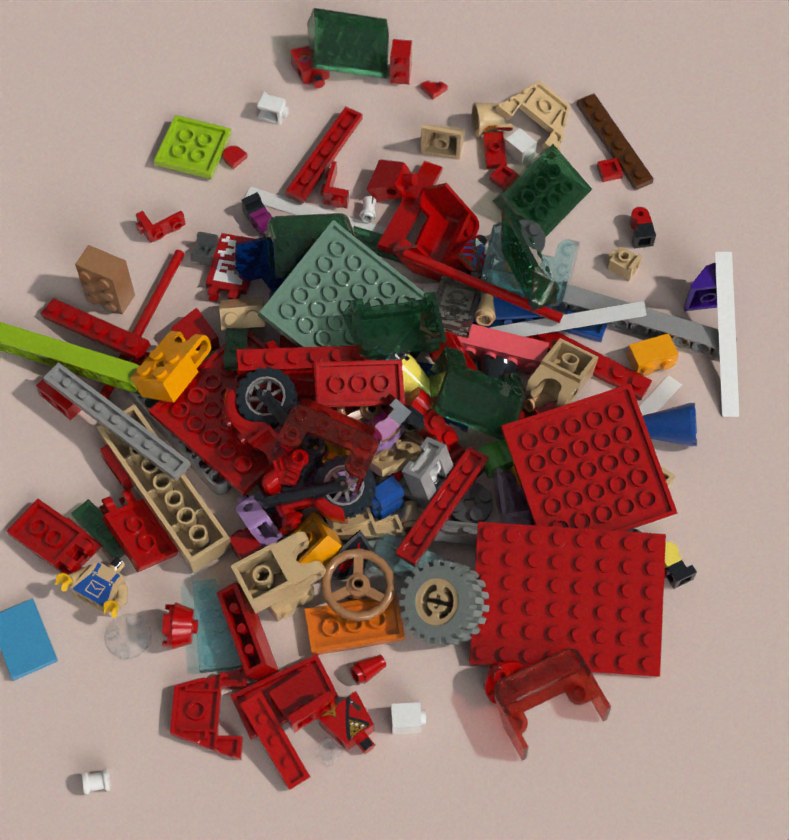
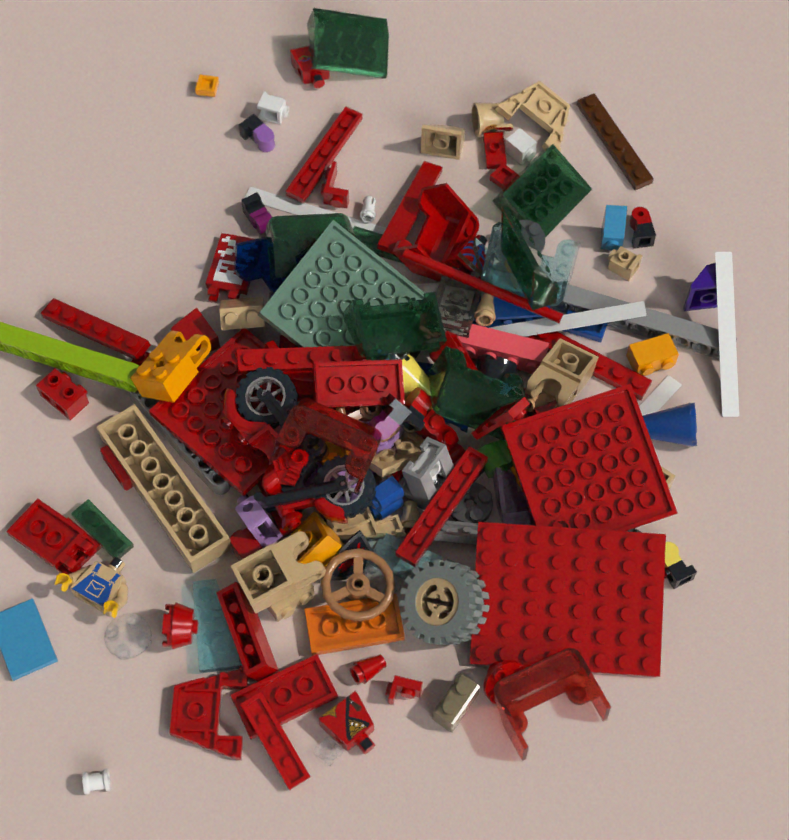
(105, 279): medium nougat brick -> none
(117, 421): light grey plate -> none
(137, 531): red tile -> none
(151, 307): red piece -> none
(161, 228): red bracket -> none
(193, 147): lime plate -> none
(205, 248): dark grey bracket -> none
(207, 85): none -> light orange plate
(234, 156): red tile -> none
(235, 339): clear green plate -> none
(258, 132): none -> leg
(302, 699): red bracket -> none
(390, 180): red torso -> none
(401, 61): red brick -> none
(407, 687): none -> red bracket
(407, 718): white brick -> none
(434, 89): red tile -> none
(456, 702): none -> dark tan brick
(505, 414): none -> red wing
(609, 169): red tile -> none
(613, 227): none -> dark azure slope

